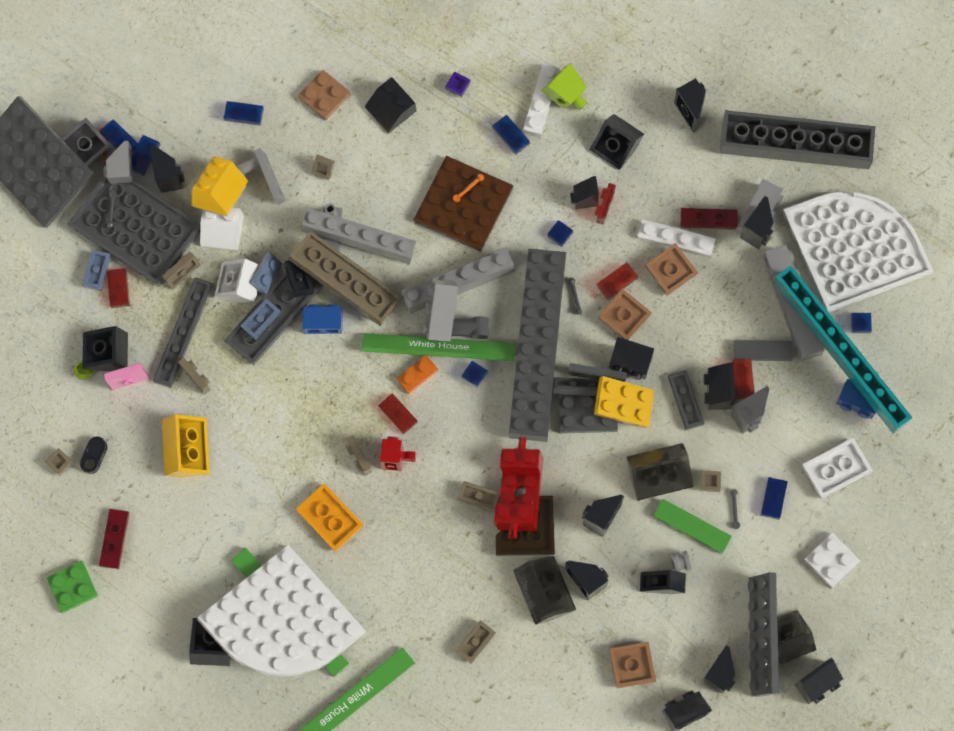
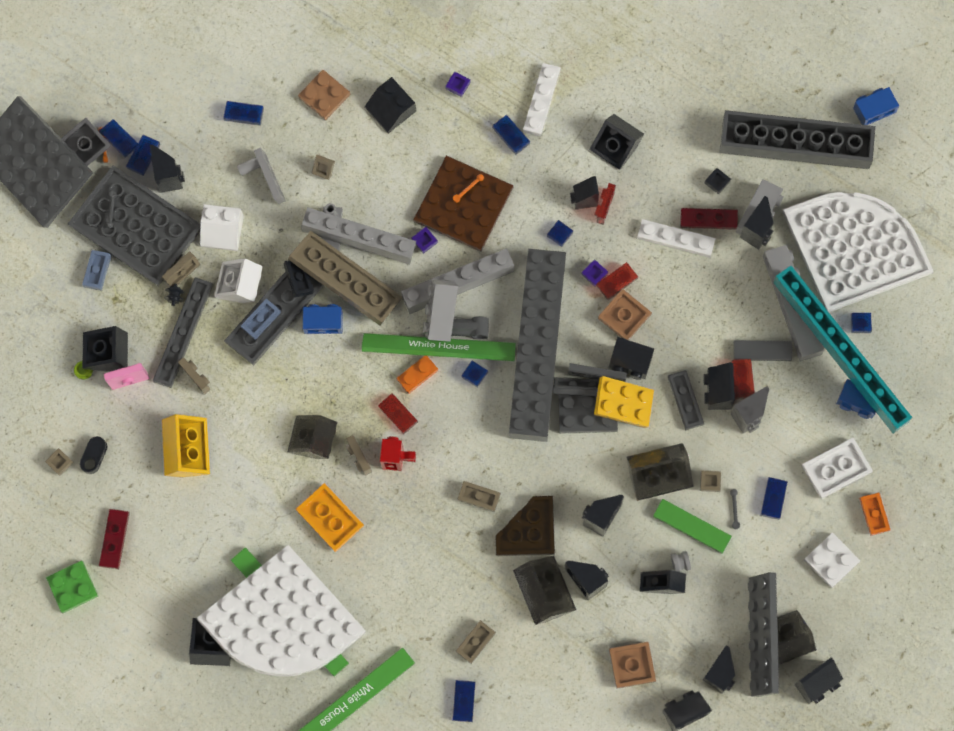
(118, 288): clear red plate -> none
(119, 165): light grey slope -> none
(174, 294): none -> black wheel
(218, 186): yellow slope -> none
(266, 273): sand blue plate -> none
(312, 436): none -> clear smoke slope
(424, 240): none -> dark purple plate
(464, 701): none -> clear blue plate
(523, 470): red brick -> none
(566, 88): lime torso -> none
(571, 281): dark grey hinge -> none
(594, 272): none -> dark purple plate
(671, 269): medium nougat plate -> none
(689, 101): black slope -> none
(717, 181): none -> black plate
(874, 514): none -> orange plate
(875, 106): none -> blue brick

